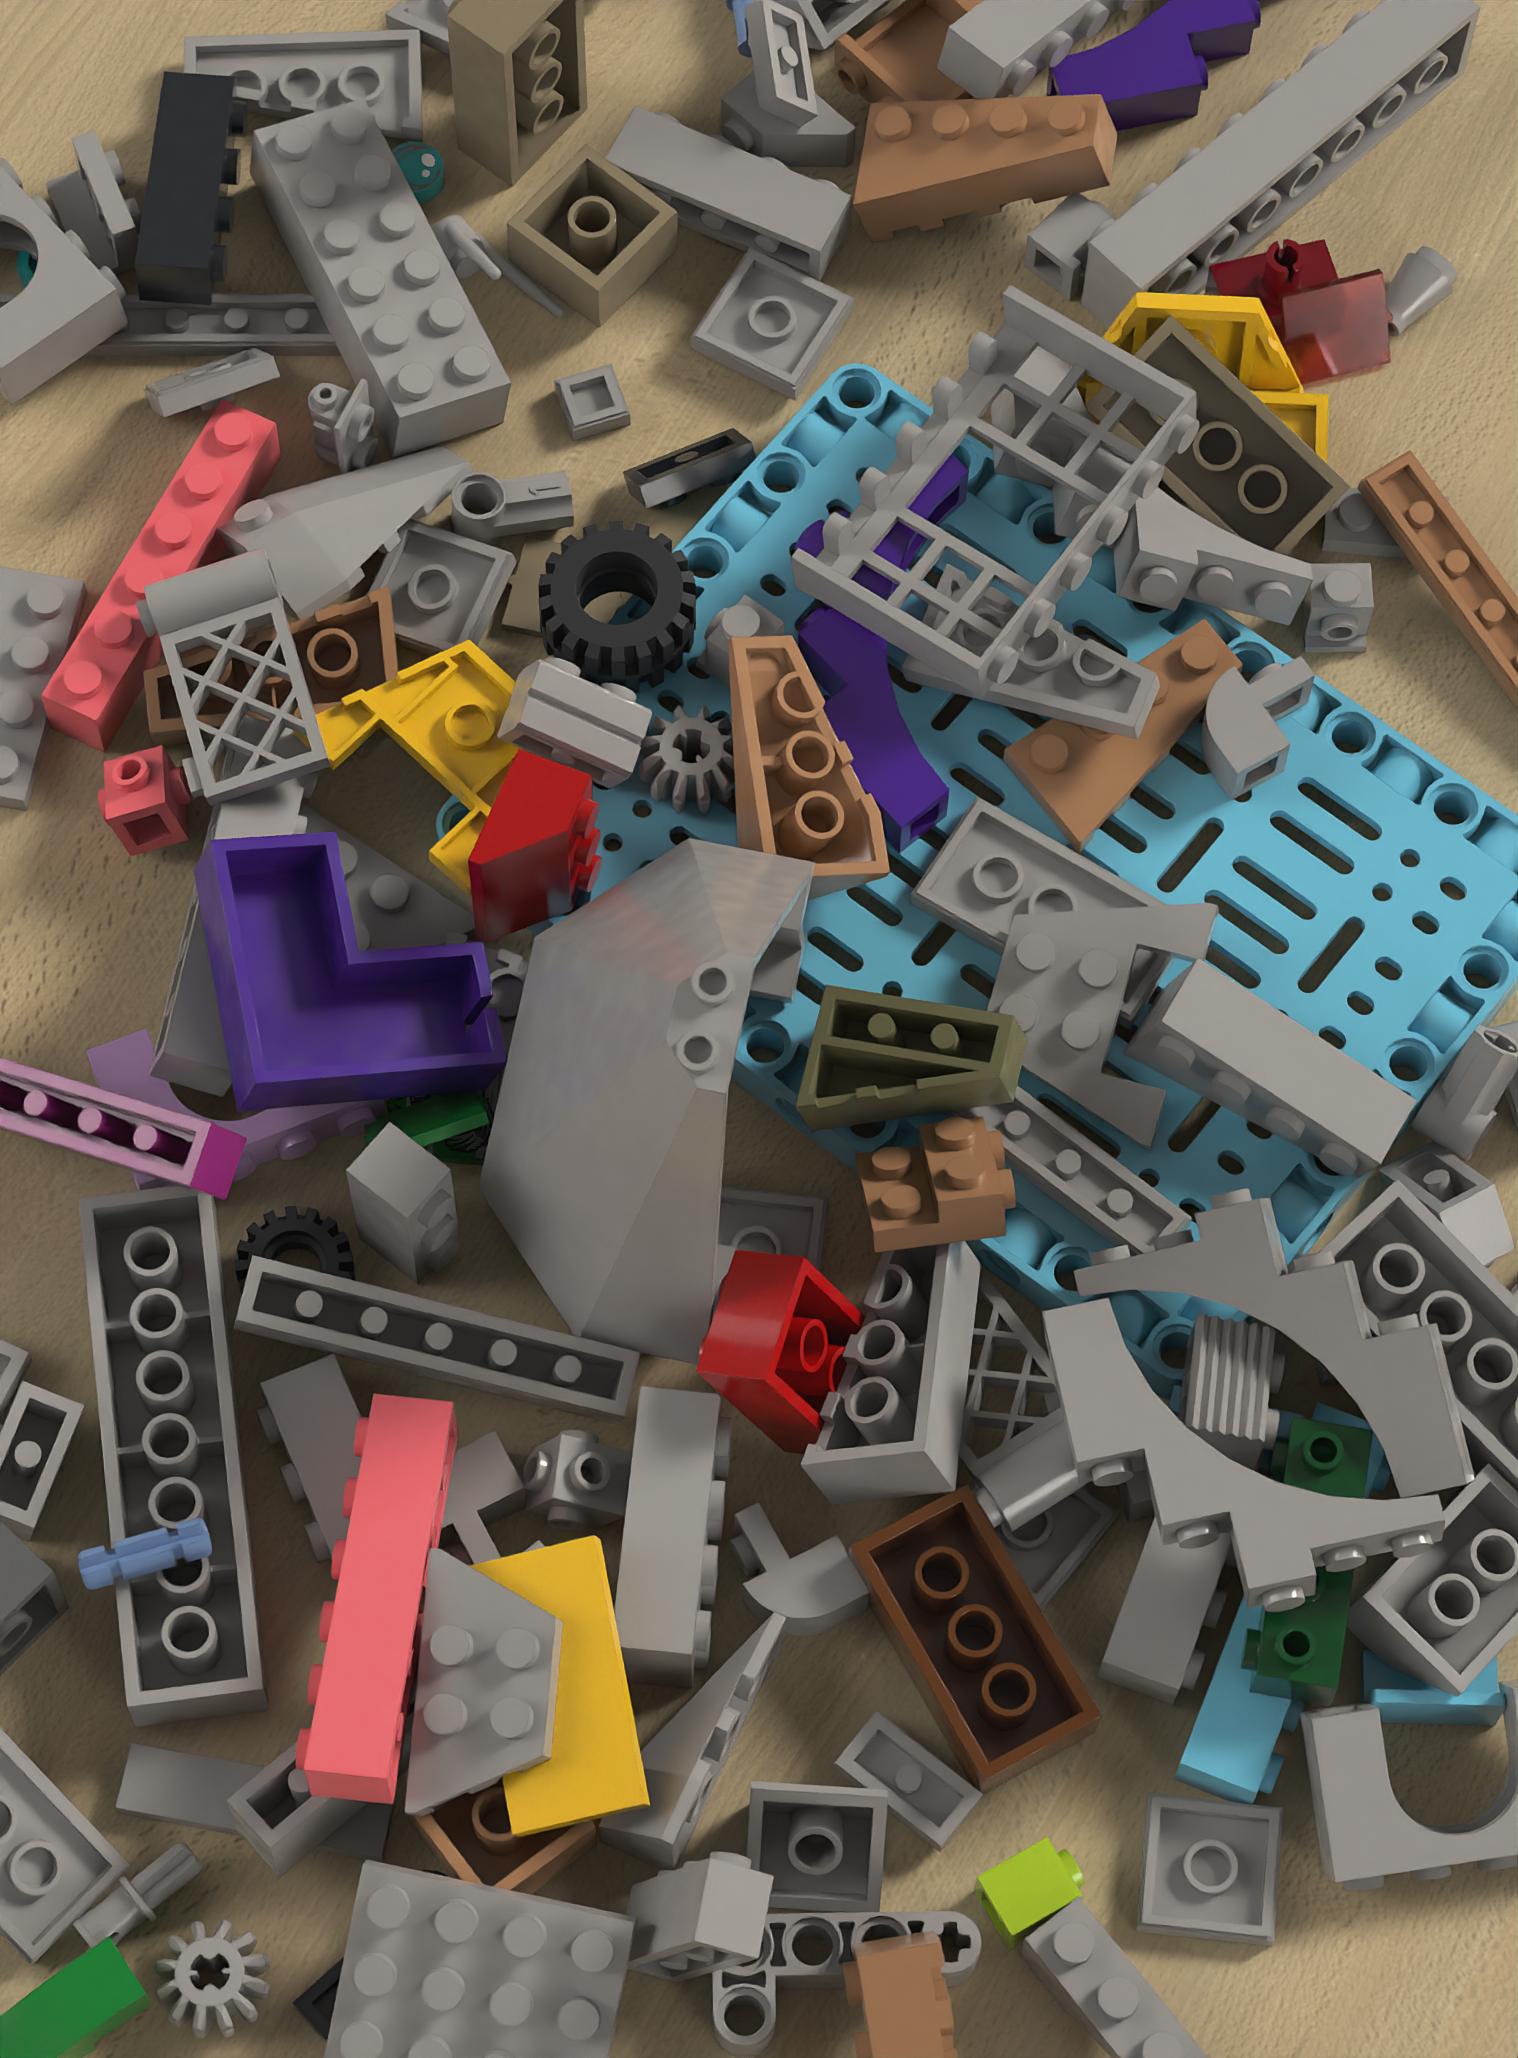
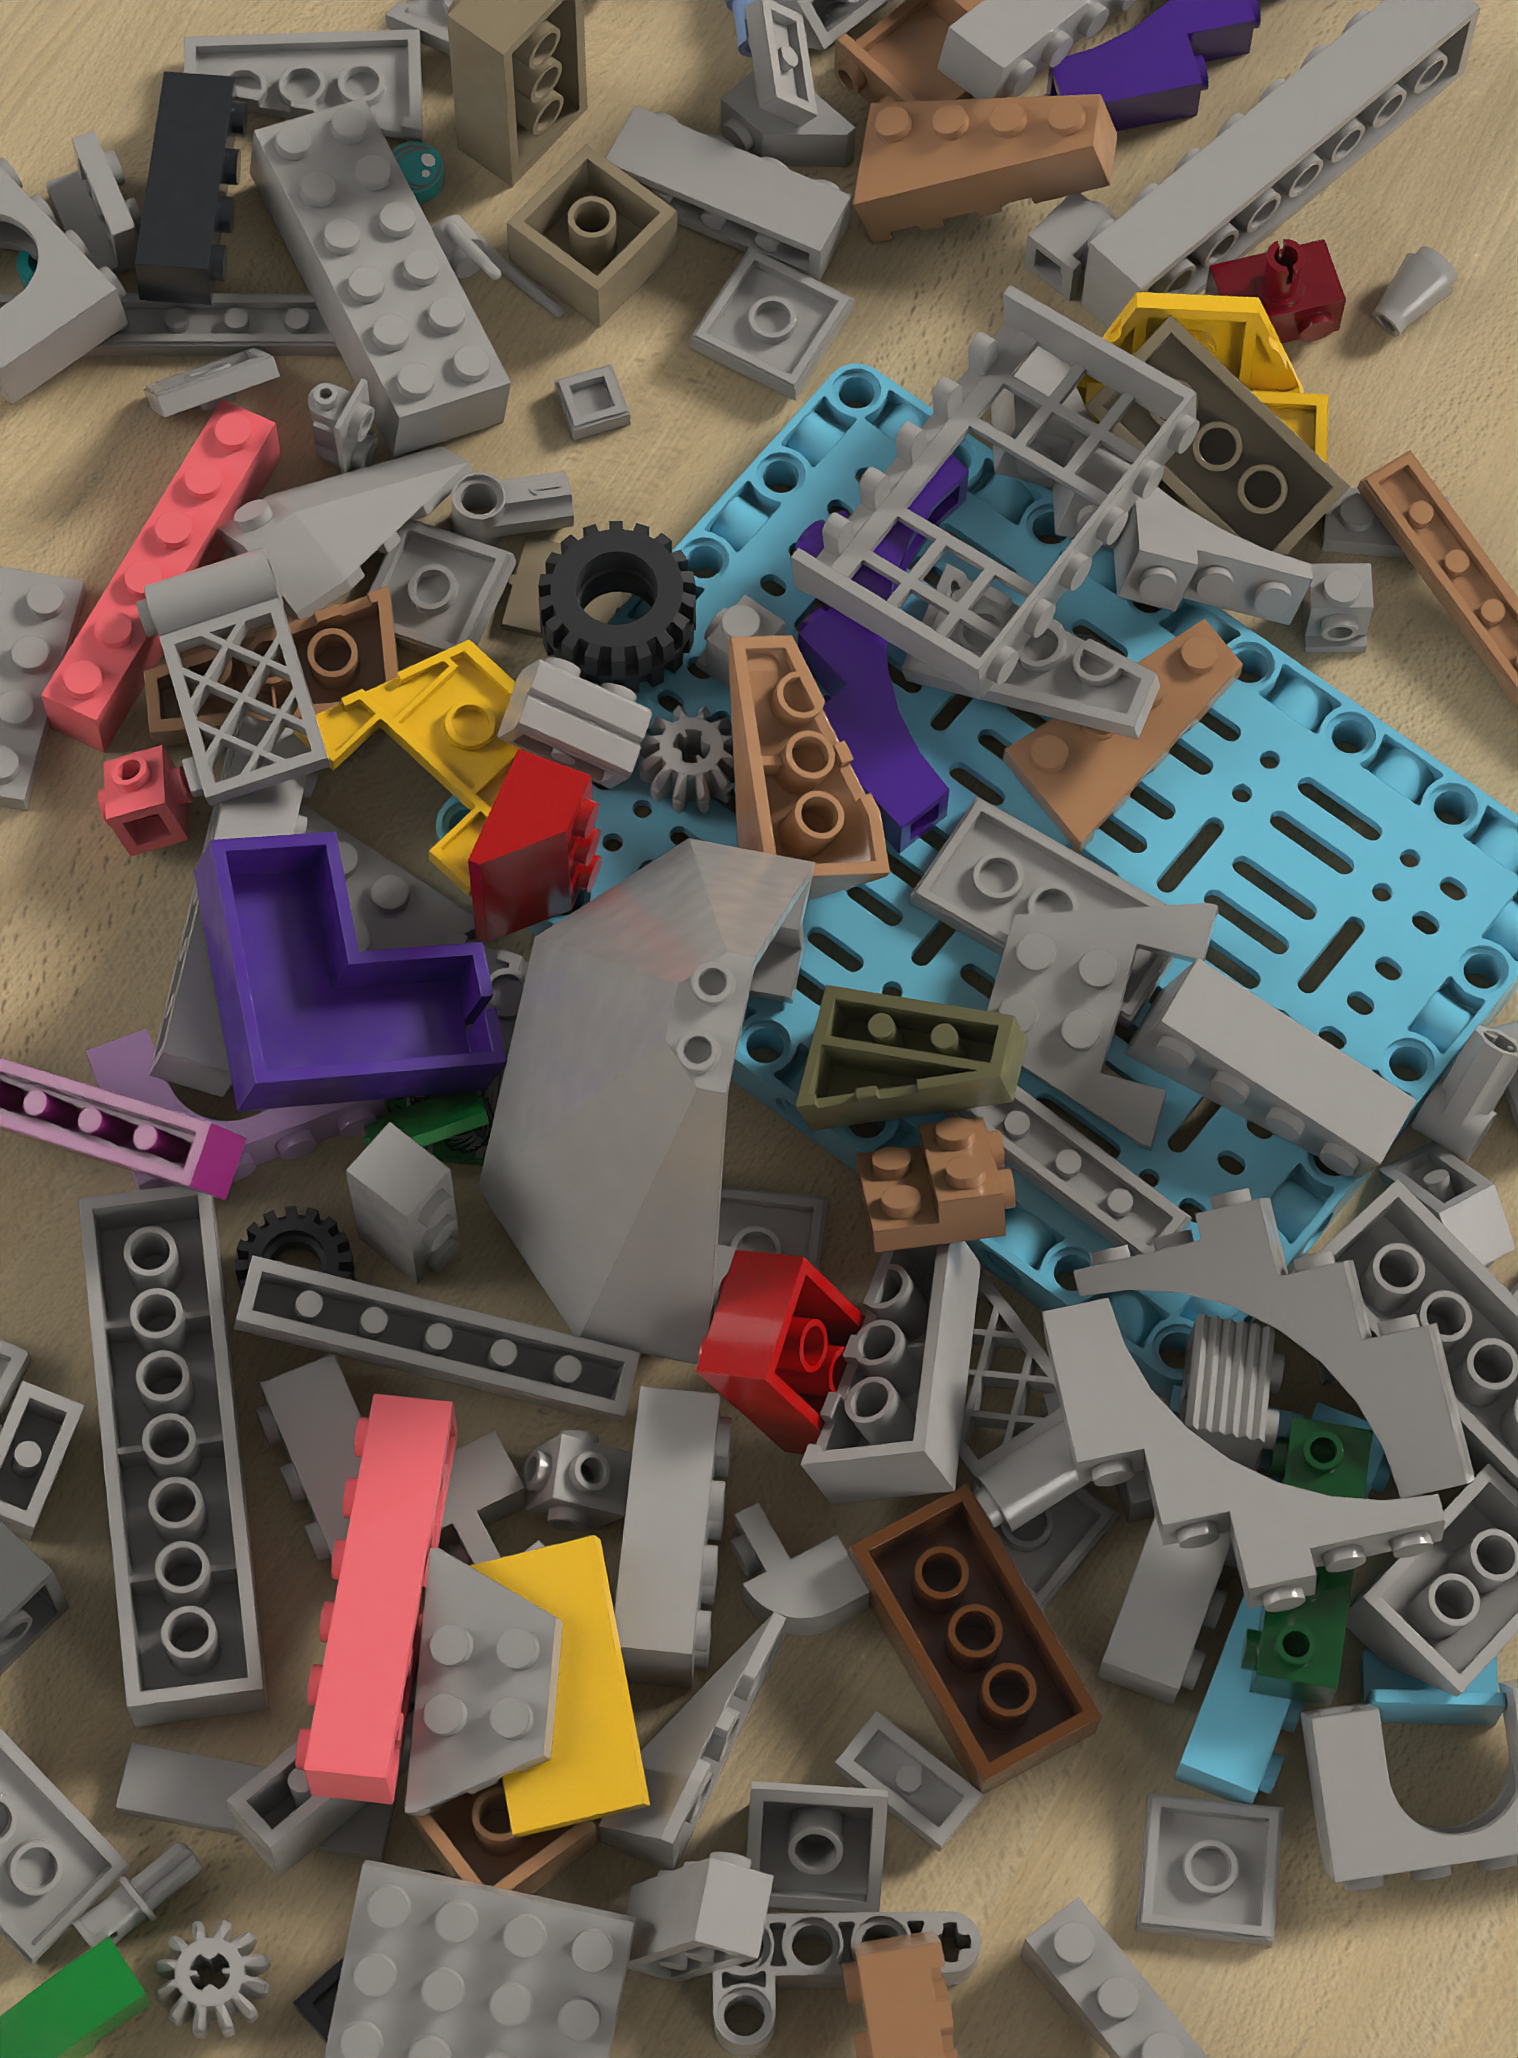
(144, 1553): medium blue axle -> none
(709, 461): black plate -> none
(1028, 1890): lime brick -> none
(1240, 727): light grey brick -> none
(1336, 326): clear red piece -> none

